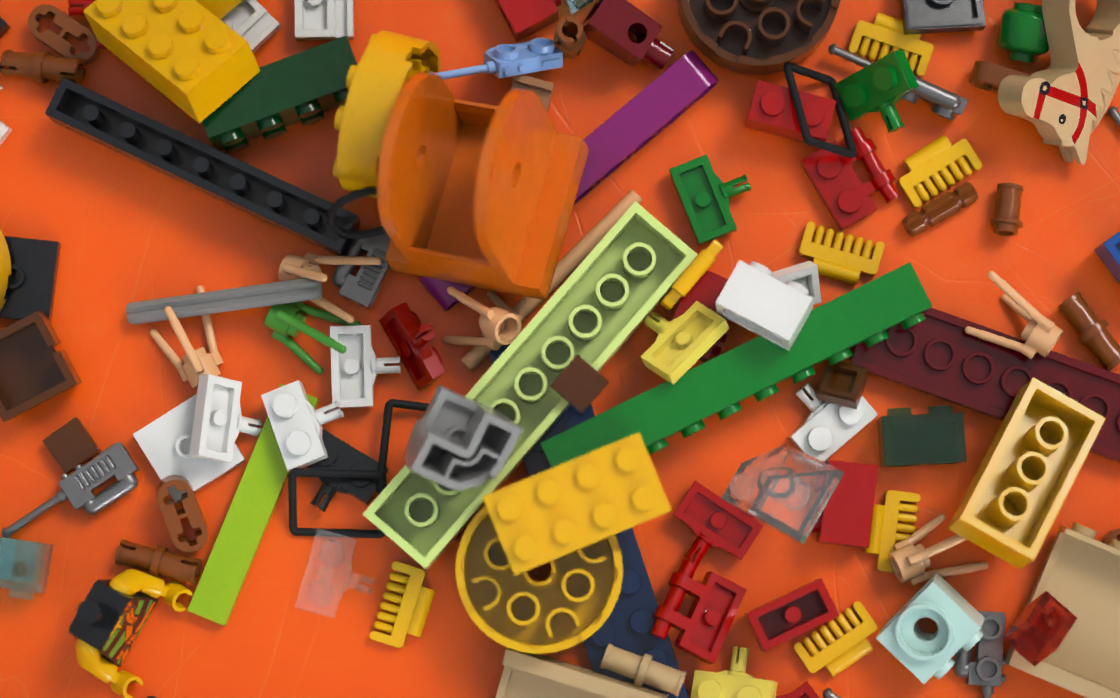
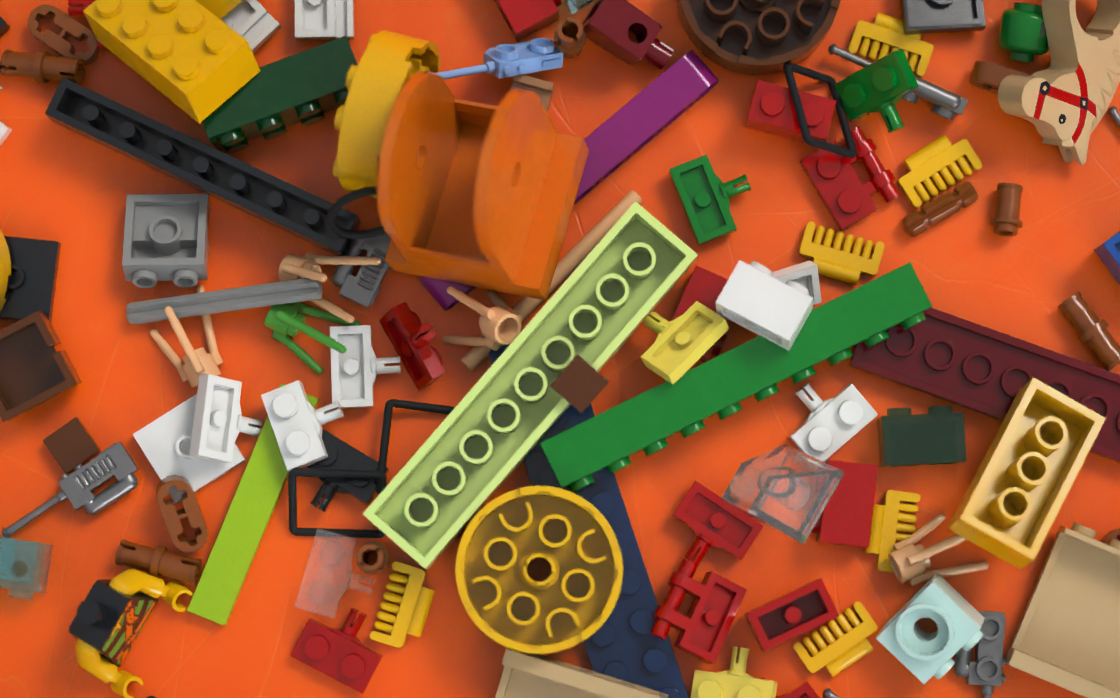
(166, 239): none -> light grey plate
(338, 651): none -> red plate
(362, 555): none -> dark orange pin
(460, 441): light grey brick -> none
(577, 503): yellow brick -> none
(643, 669): tan pin -> none
(692, 274): yellow piece -> none
(843, 384): reddish brown tile -> none
(1033, 633): clear red brick -> none
(1039, 333): light nougat plant -> none

